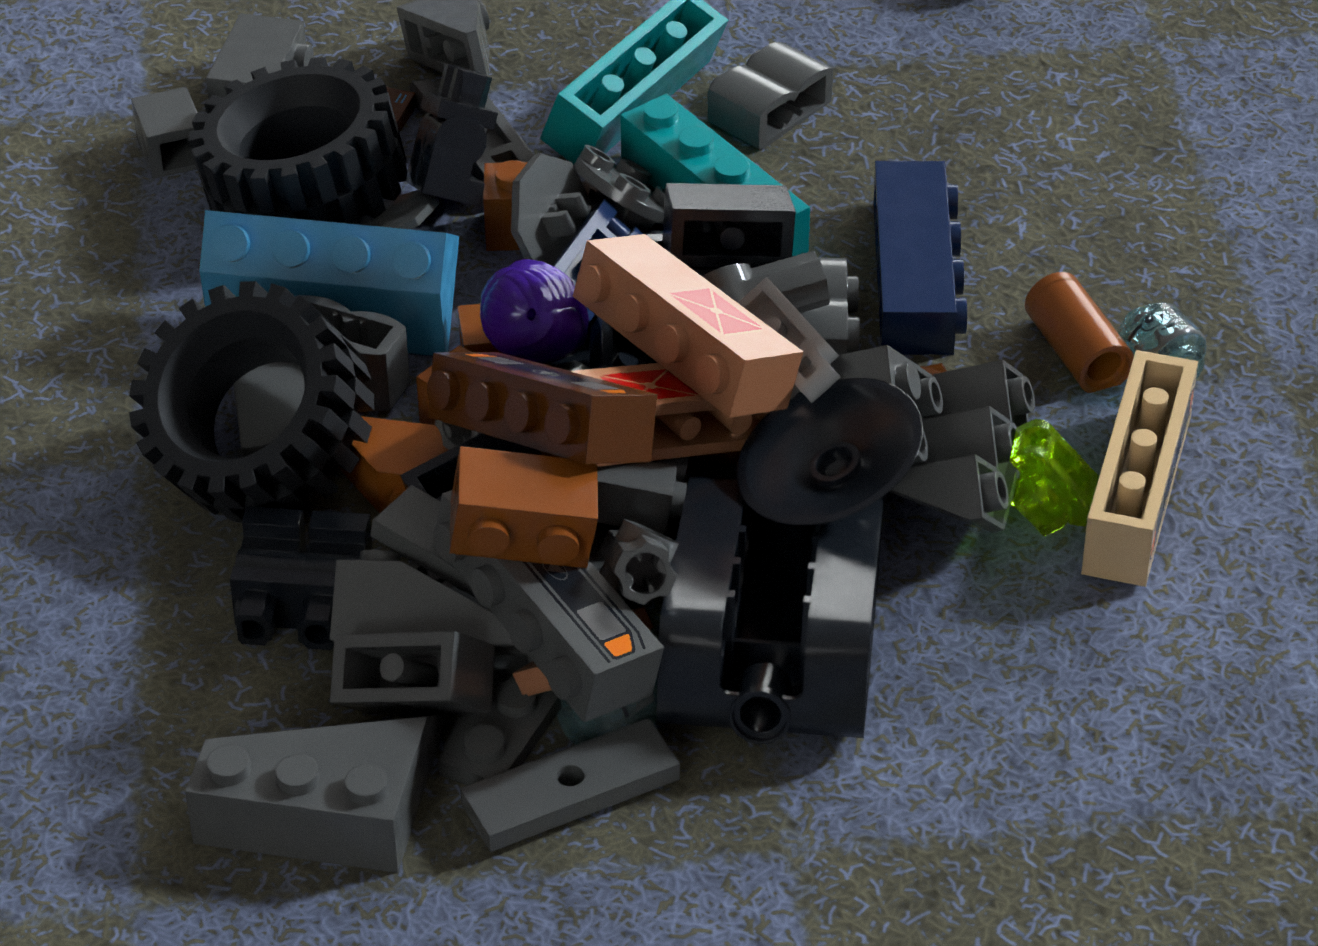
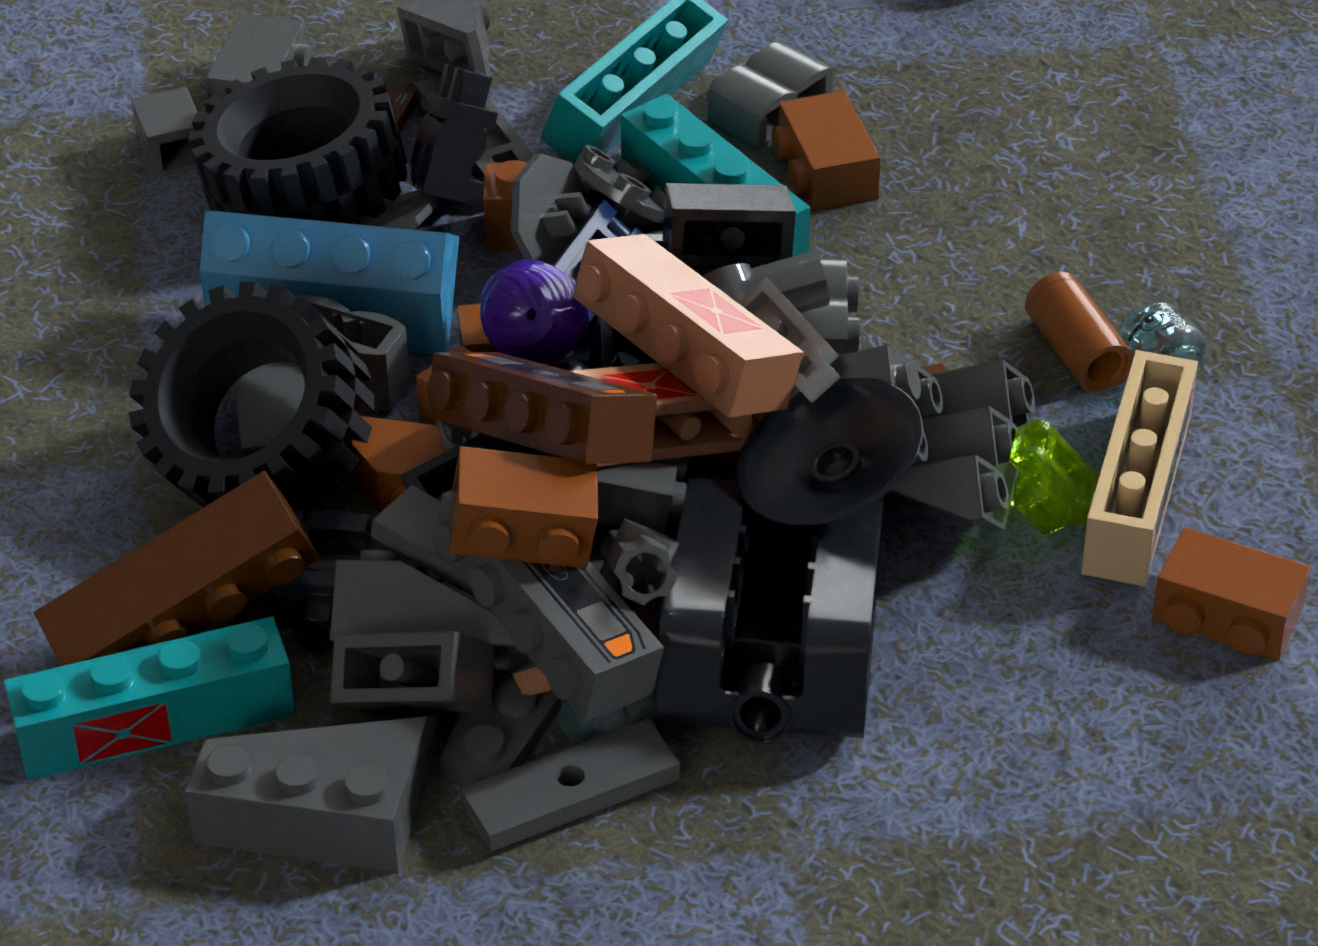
(150, 697): none -> teal brick
(183, 577): none -> reddish brown brick
(827, 151): none -> dark orange brick
(916, 258): dark blue brick -> none
(1230, 593): none -> dark orange brick

